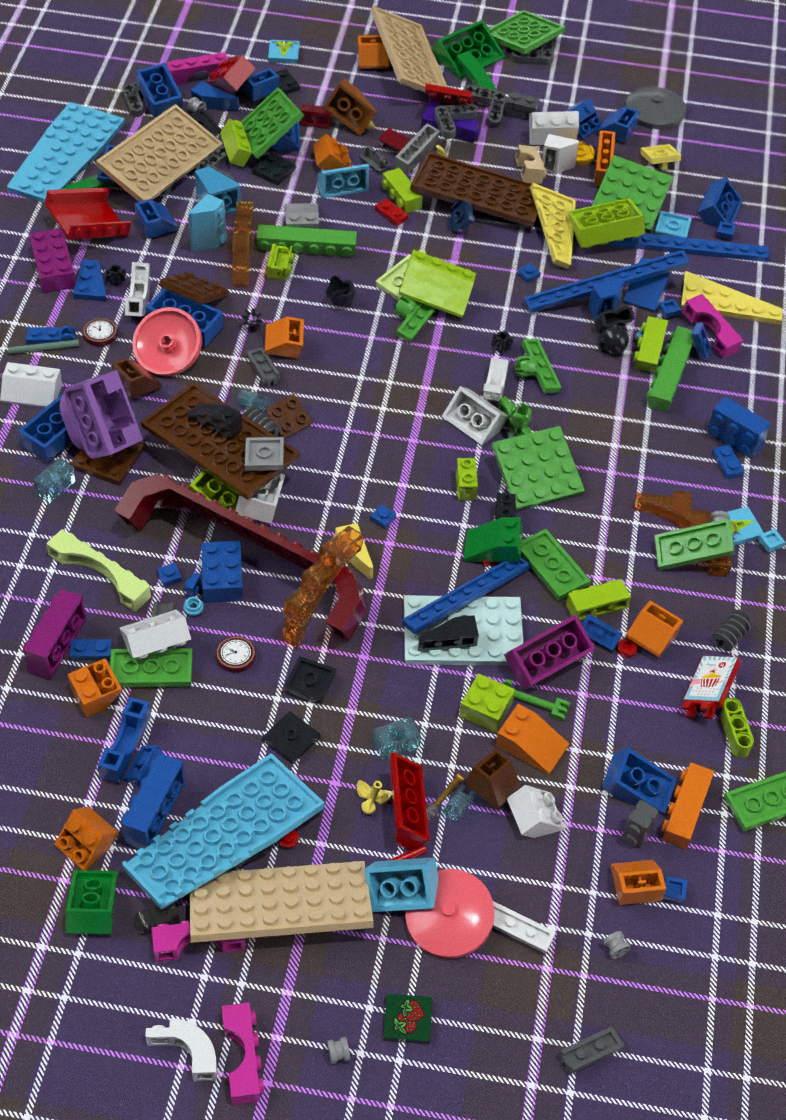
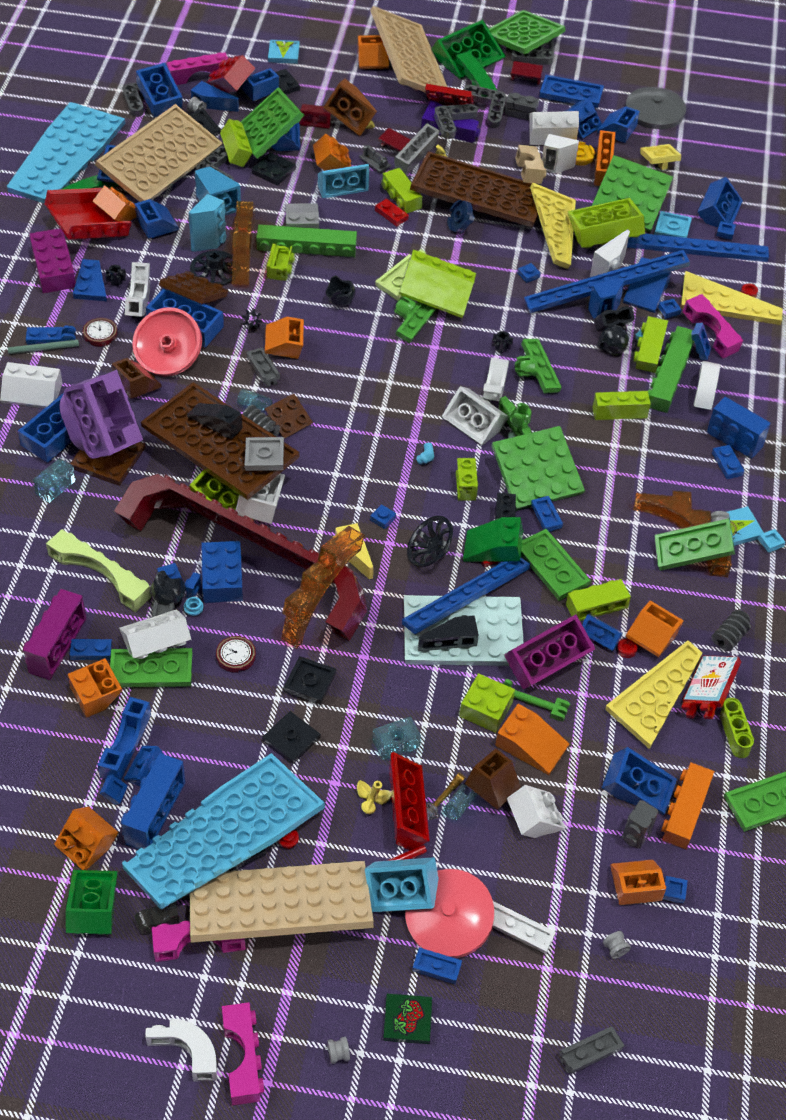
(113, 789): none -> blue plate
(115, 204): none -> orange slope
(167, 590): none -> black cap
(214, 262): none -> black wheel
(427, 455): none -> medium azure arm
(434, 545): none -> black wheel
(437, 965): none -> blue plate
(527, 71): none -> dark red hinge
(546, 513): none -> blue plate
(570, 90): none -> blue plate
(610, 255): none -> white slope
(621, 405): none -> lime brick
(651, 698): none -> light yellow wing
(707, 385): none -> white arch
(749, 289): none -> red tile

